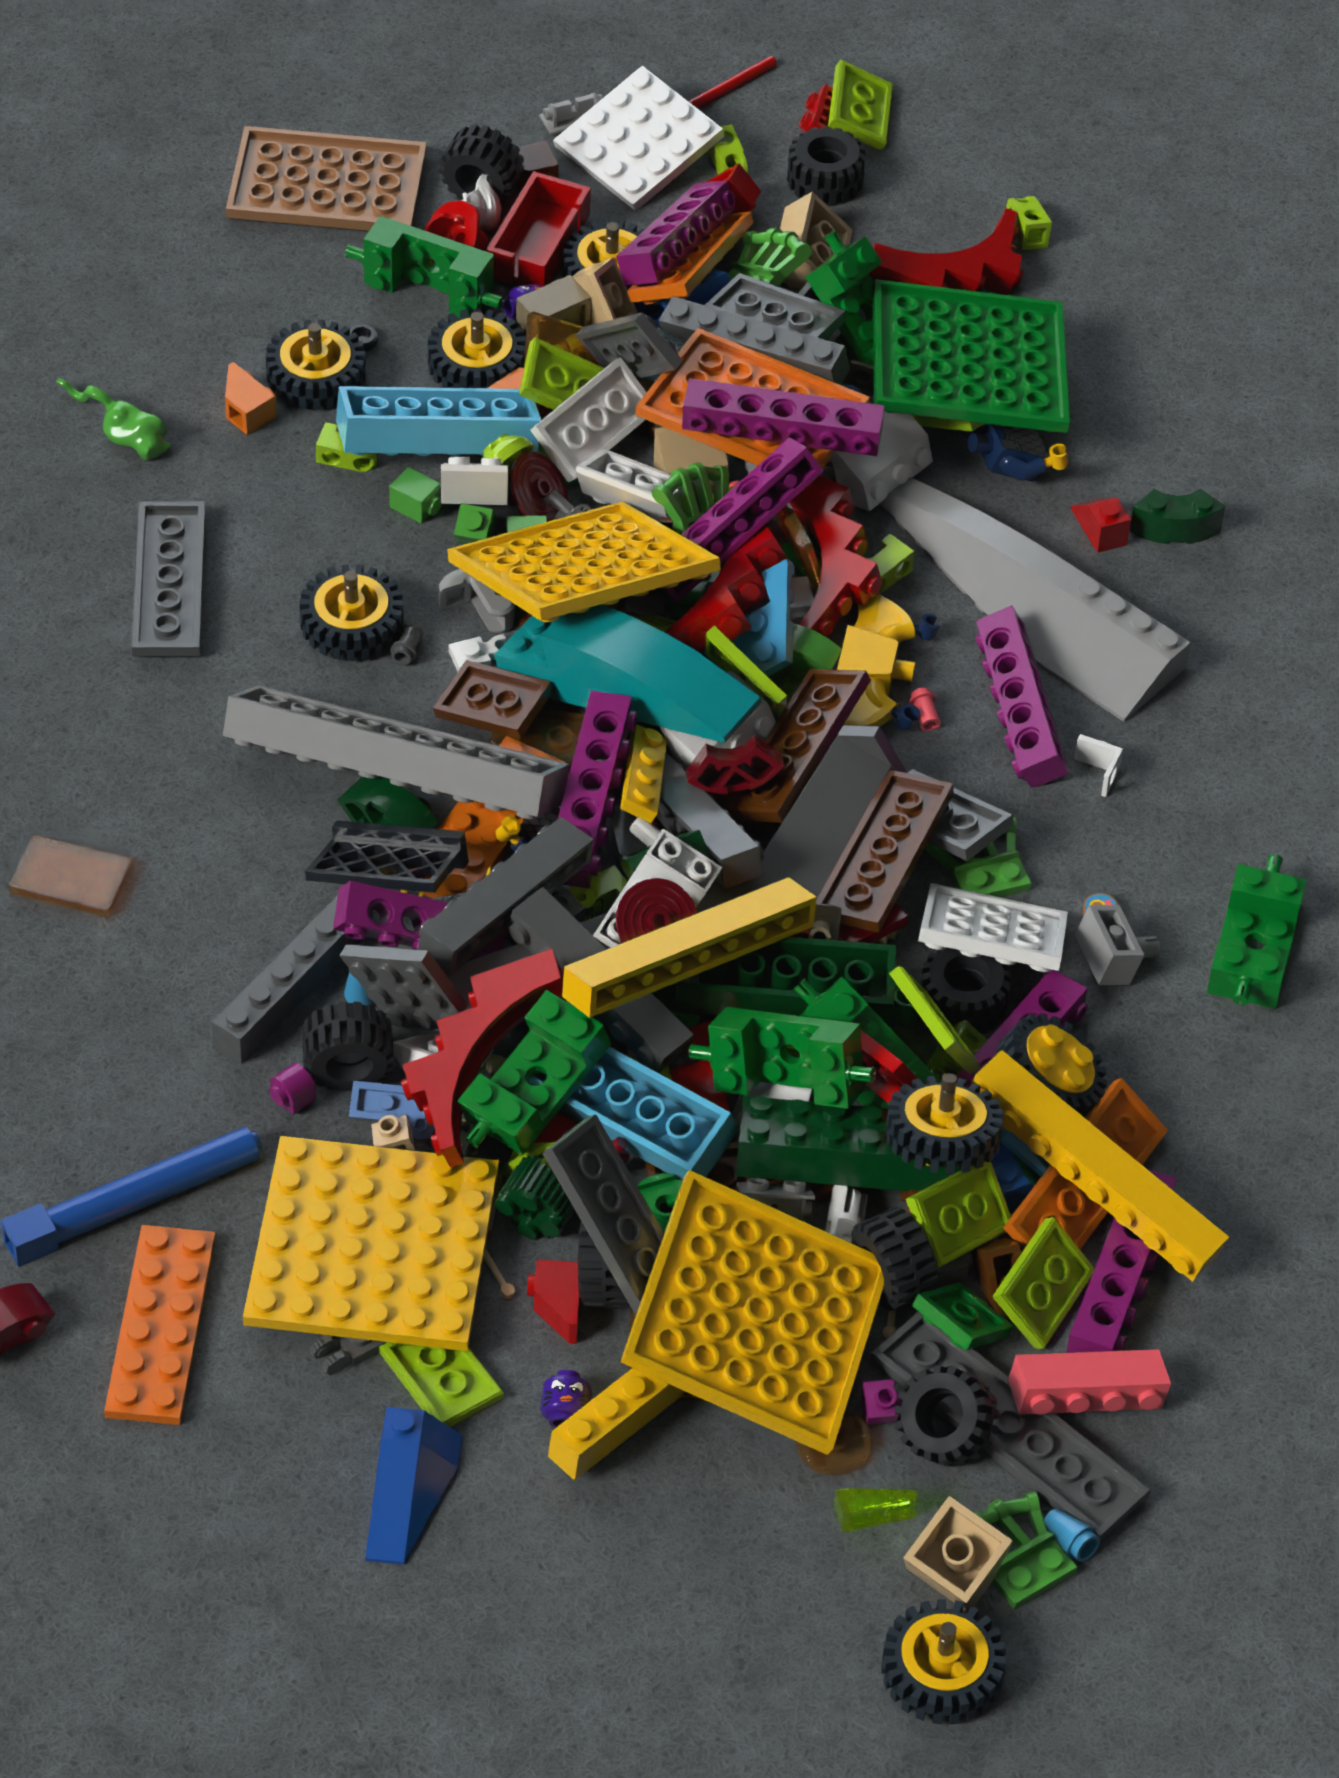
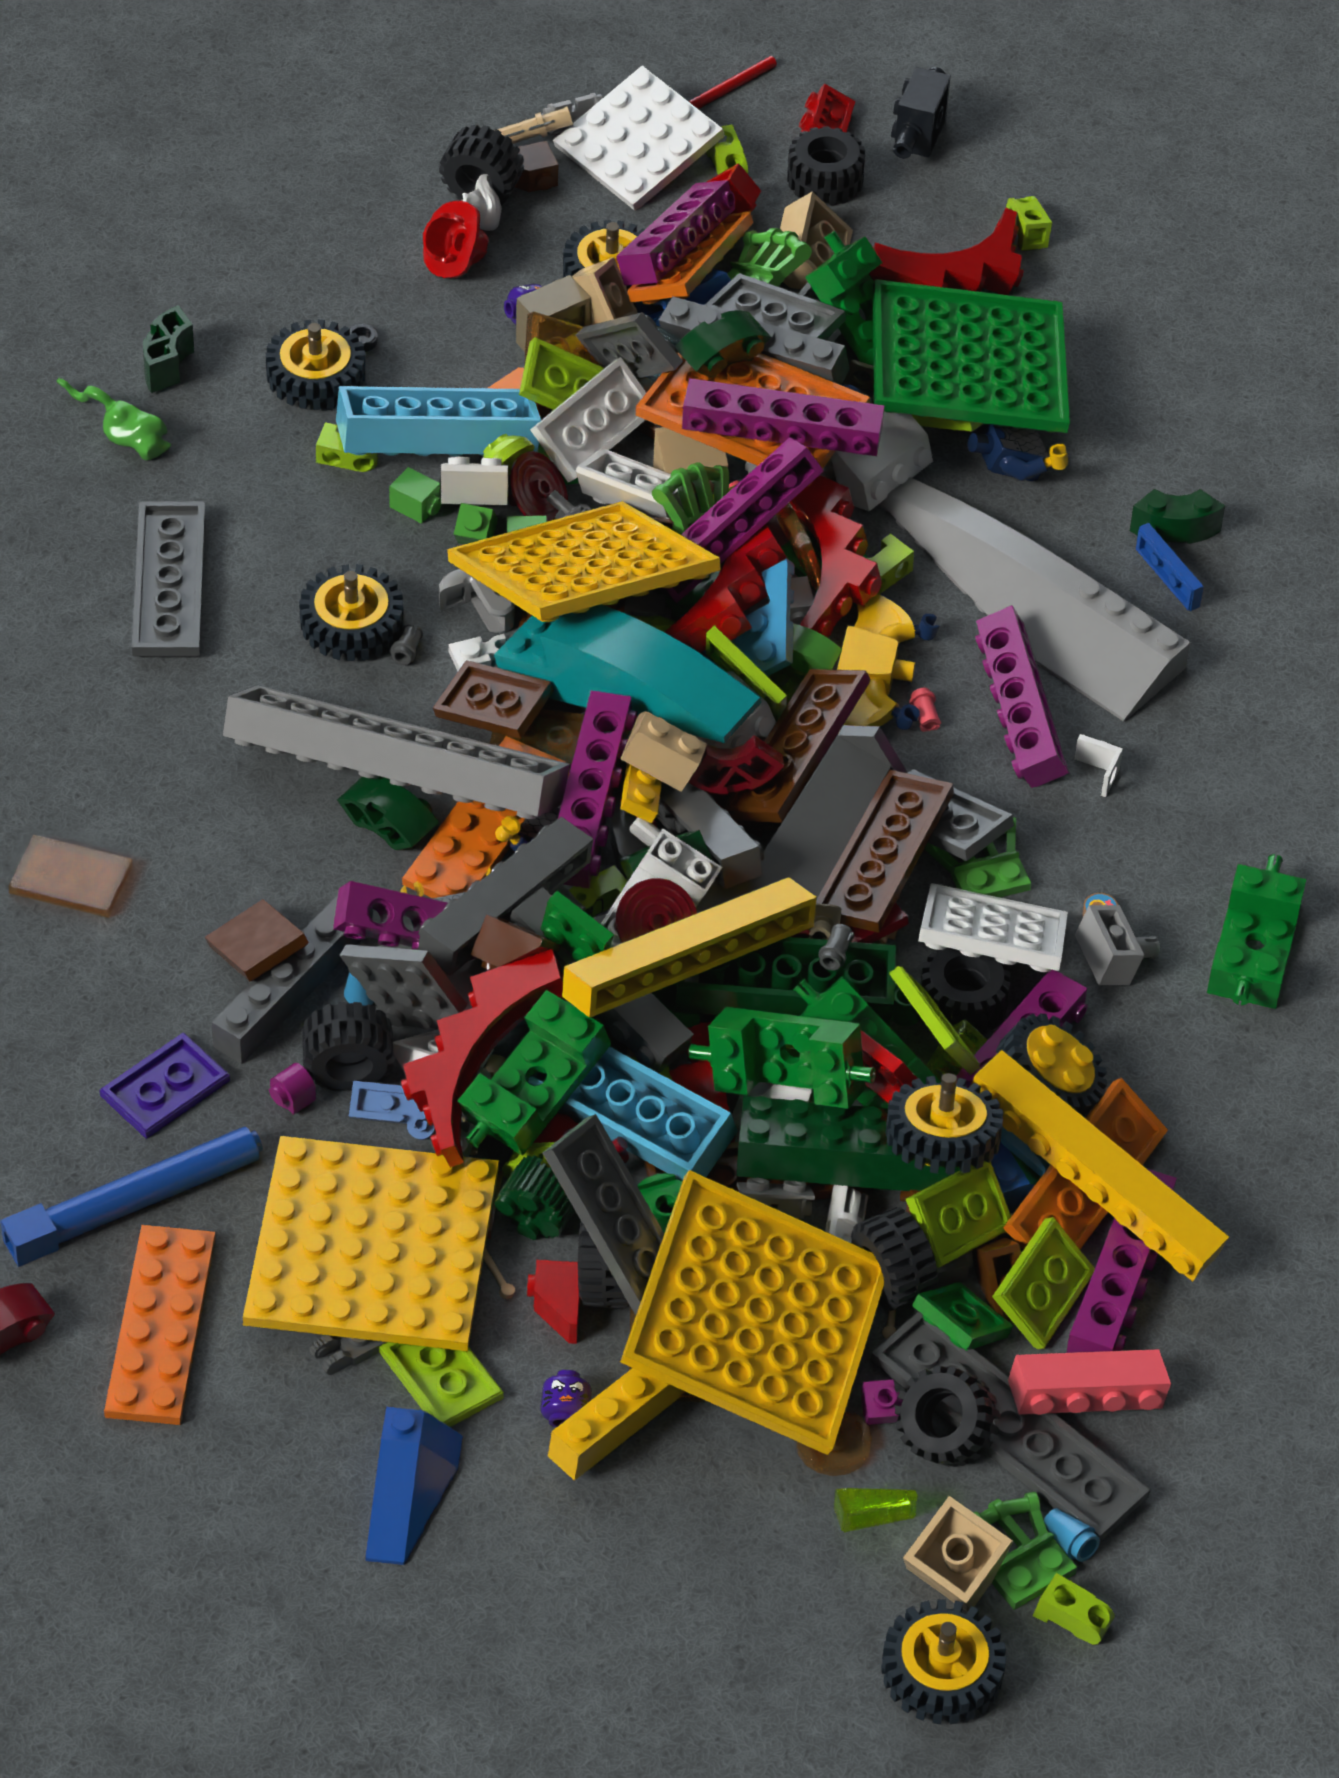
(164, 1085): none -> dark purple tile
(166, 347): none -> dark green brick
(247, 400): orange slope -> none
(256, 940): none -> reddish brown tile
(325, 178): medium nougat plate -> none
(393, 1133): tan plate -> none
(400, 845): black fence -> none
(403, 251): green brick -> none
(475, 349): wheel -> none
(505, 942): none -> reddish brown slope
(536, 228): red piece -> none
(562, 119): none -> tan pin
(574, 928): none -> green plate
(663, 750): none -> tan slope
(723, 342): none -> dark green brick
(833, 954): none -> dark grey pin
(860, 104): lime tile -> none
(920, 112): none -> black brick
(1074, 1610): none -> lime leg
(1104, 522): red slope -> none
(1169, 567): none -> blue tile

